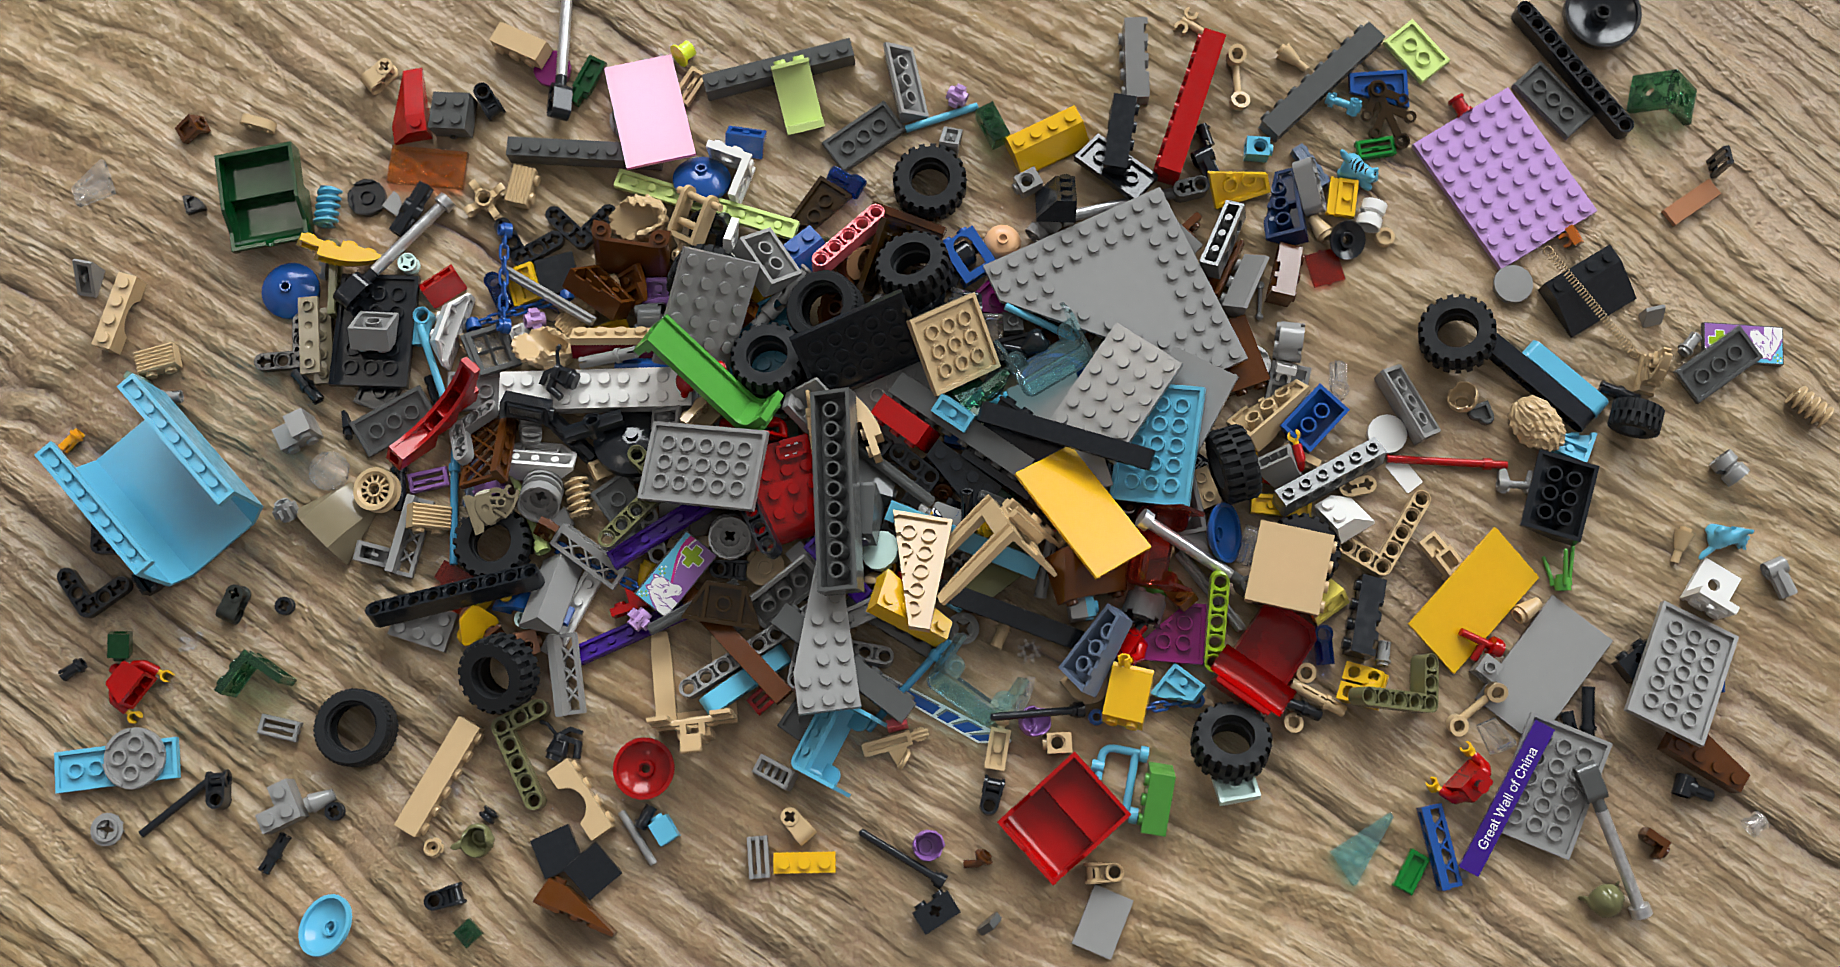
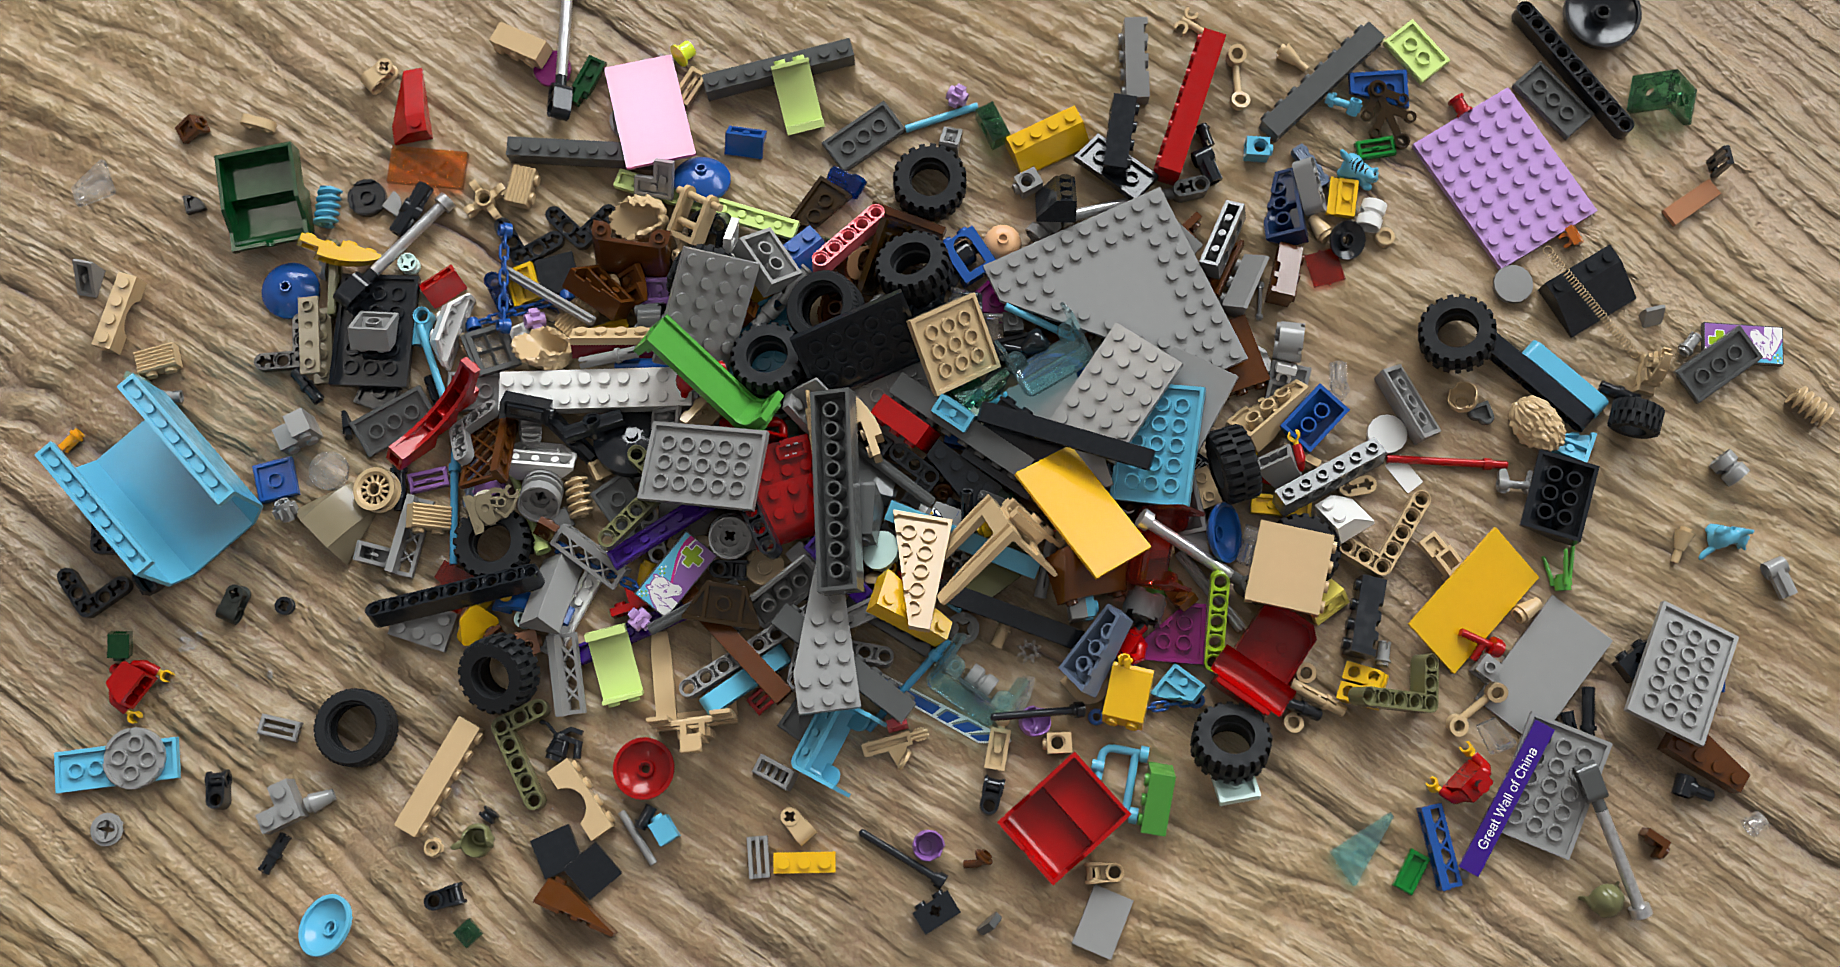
(78, 666): black pin -> none
(172, 809): black bar -> none
(244, 667): clear green bracket -> none
(276, 480): none -> blue tile
(329, 814): black bush -> none
(452, 114): dark grey brick -> none
(489, 104): black piece -> none
(562, 375): black piece -> none
(615, 664): none -> yellowish green panel
(660, 184): none -> light grey plate
(737, 159): white bracket -> none
(905, 82): light grey slope -> none
(980, 680): none -> light grey wheel
(1237, 186): yellow wing -> none
(1324, 648): clear blue piece -> none
(1716, 602): white bracket -> none

